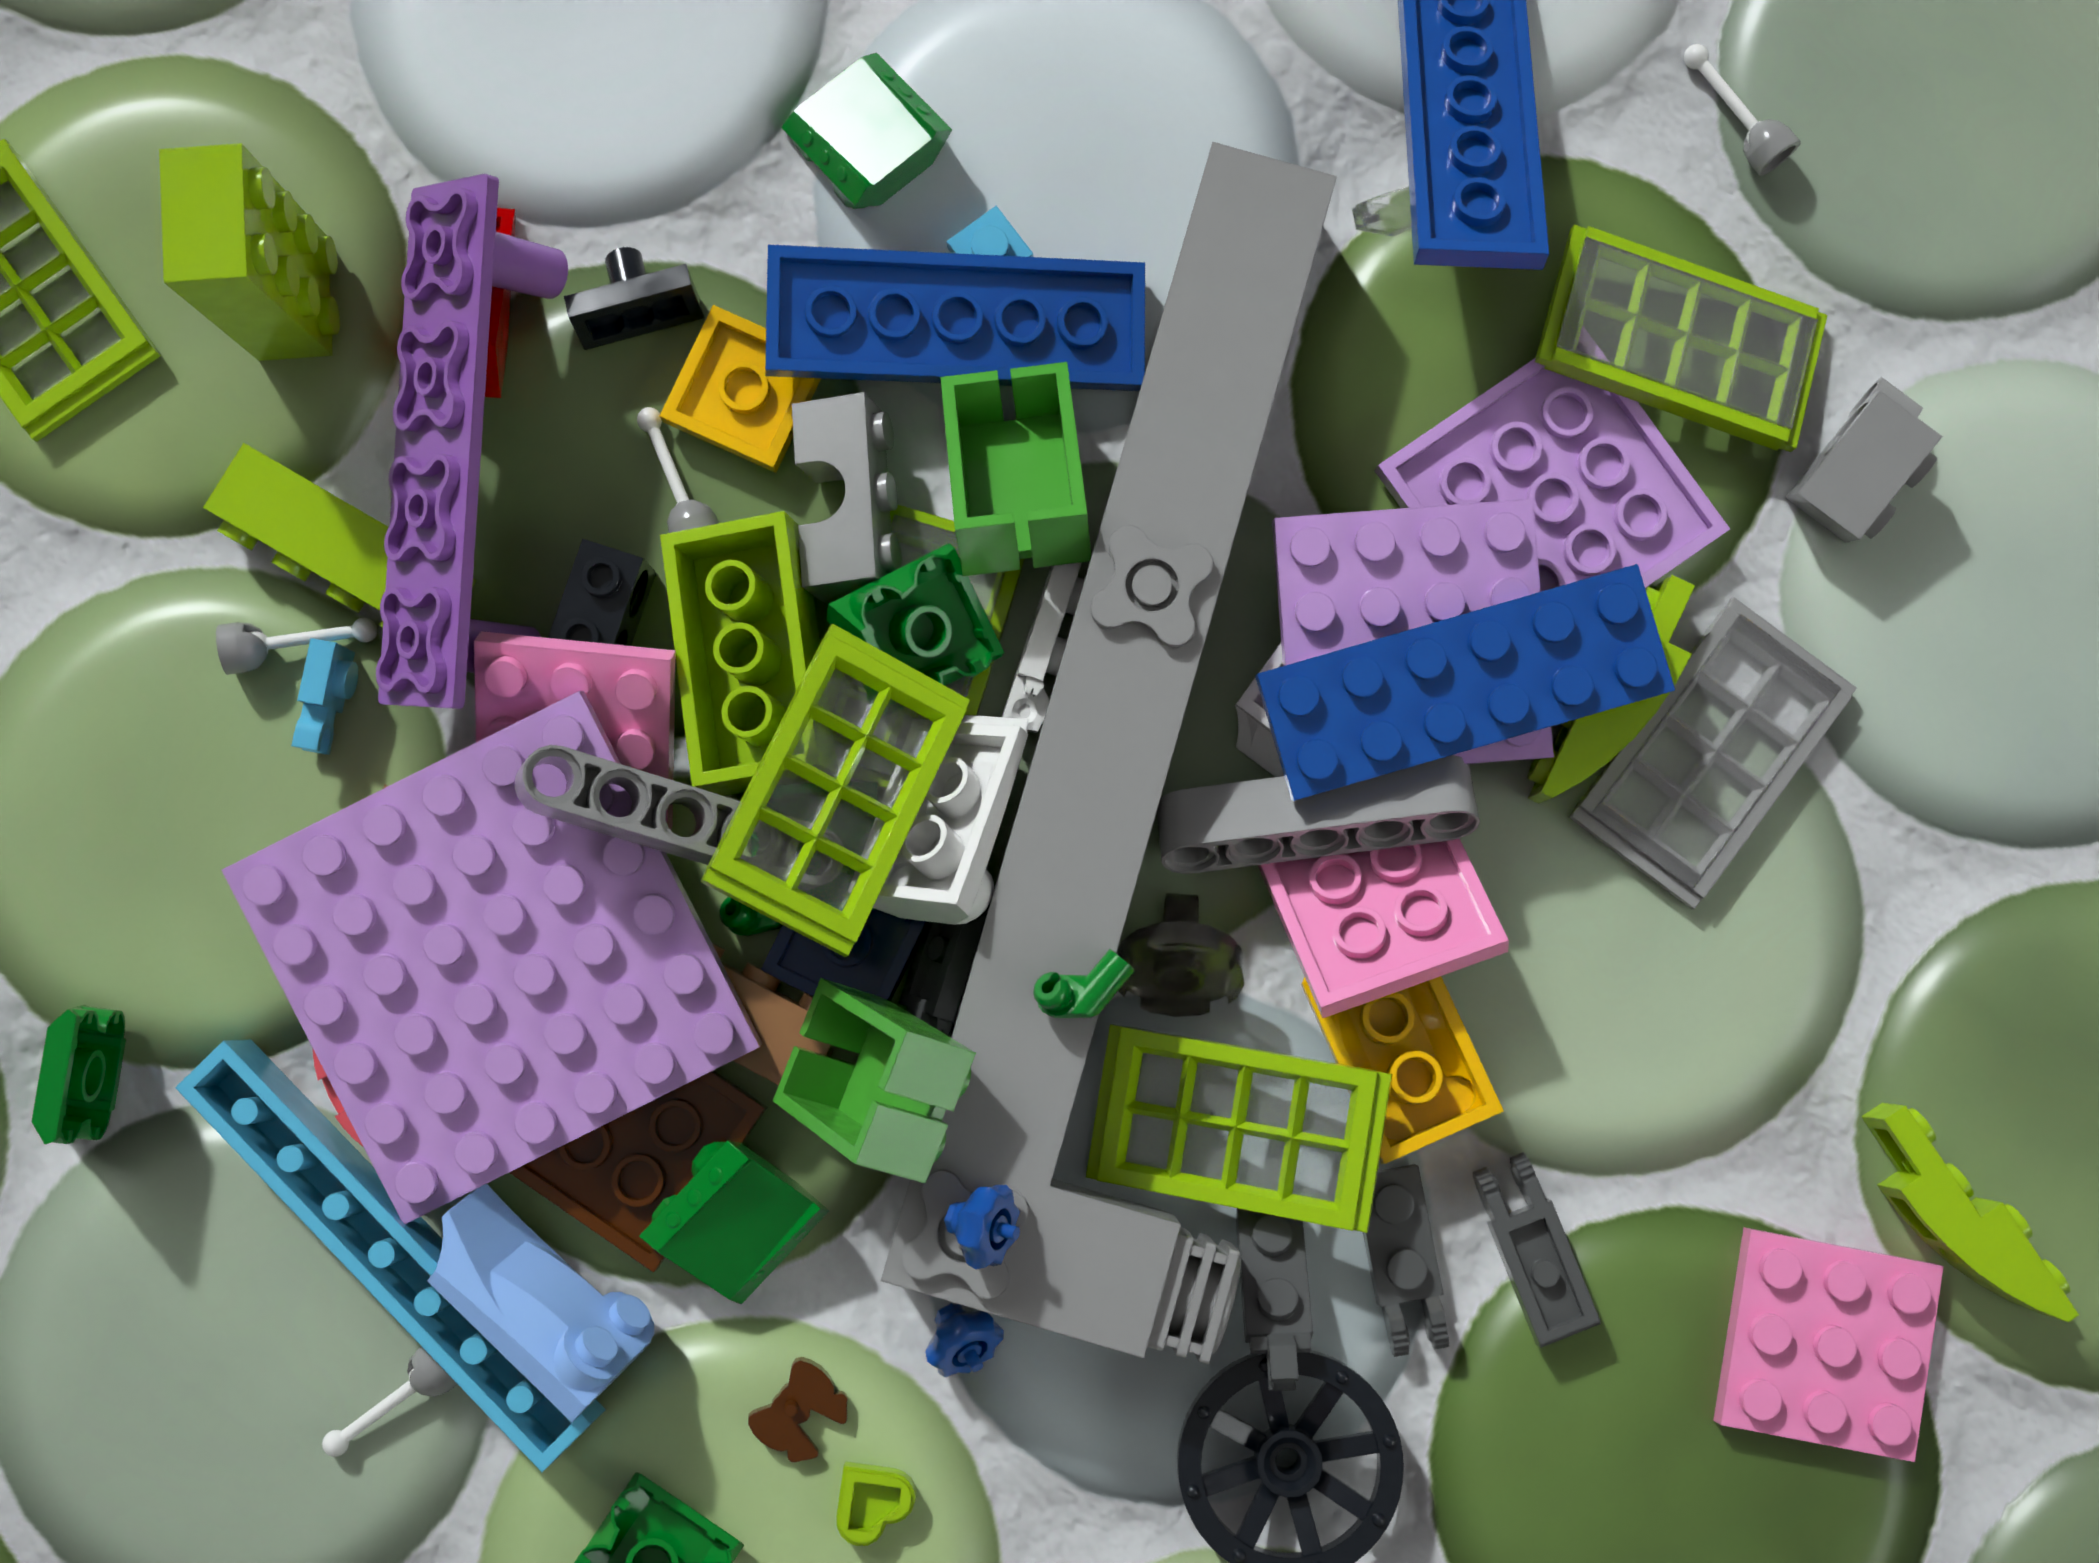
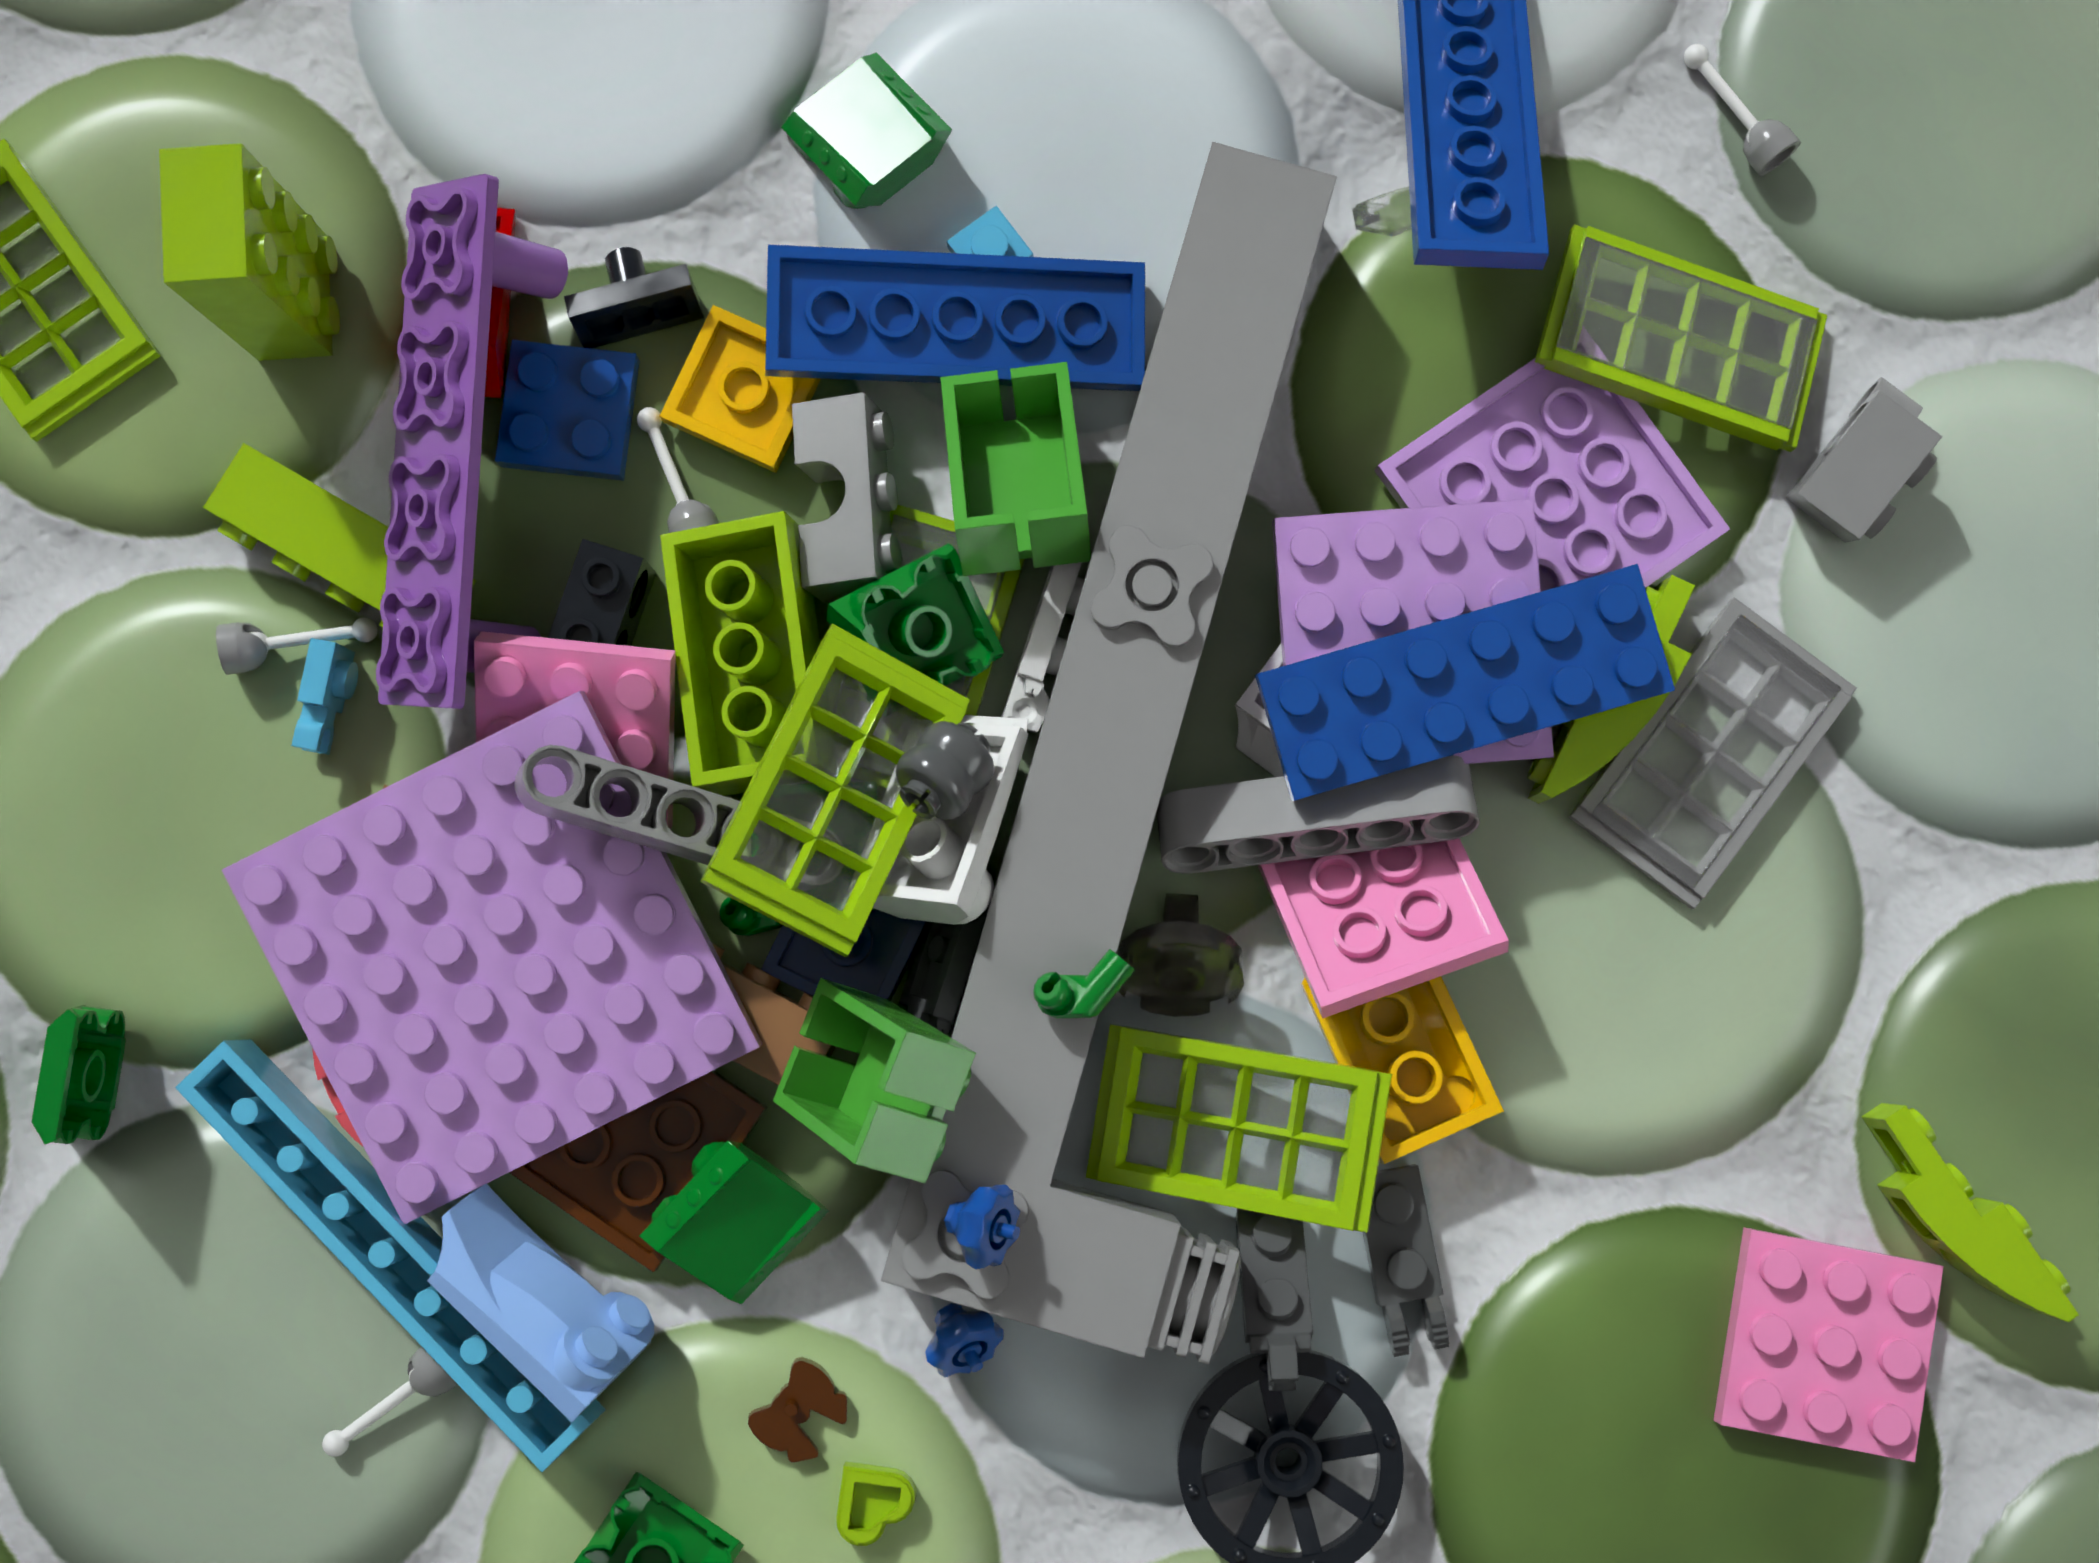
(567, 410): none -> blue plate
(944, 770): none -> dark grey piece
(1537, 1257): dark grey hinge -> none

